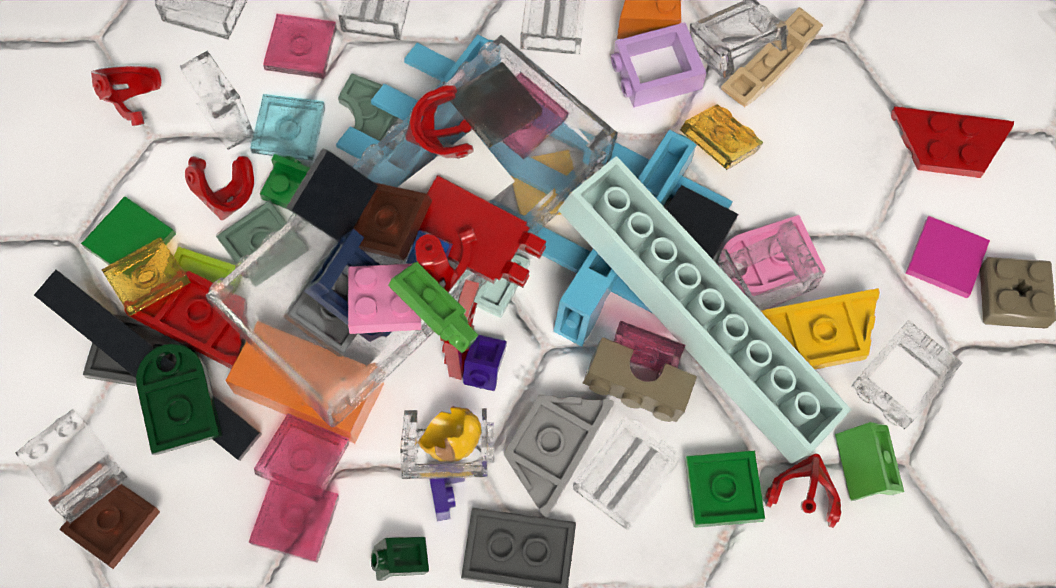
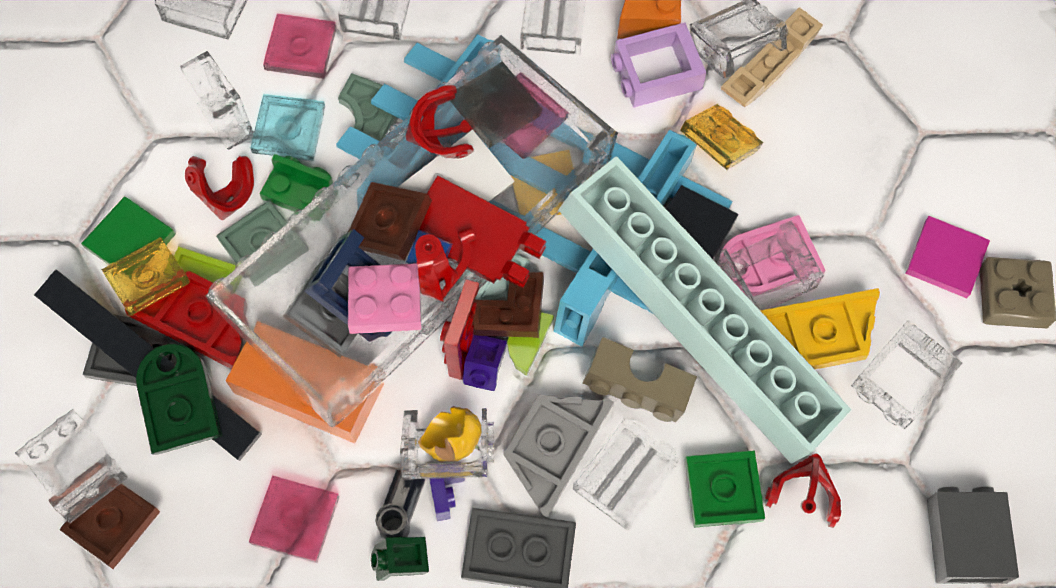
(139, 80): red helmet -> none
(301, 456): clear pink tile -> none
(332, 195): black tile -> none
(399, 504): none -> black piece
(434, 306): bright green hinge -> none
(515, 317): none -> copper plate
(525, 349): none -> lime tile
(650, 349): clear pink tile -> none
(869, 461): bright green panel -> none
(951, 141): red wing -> none
(972, 536): none -> dark grey brick

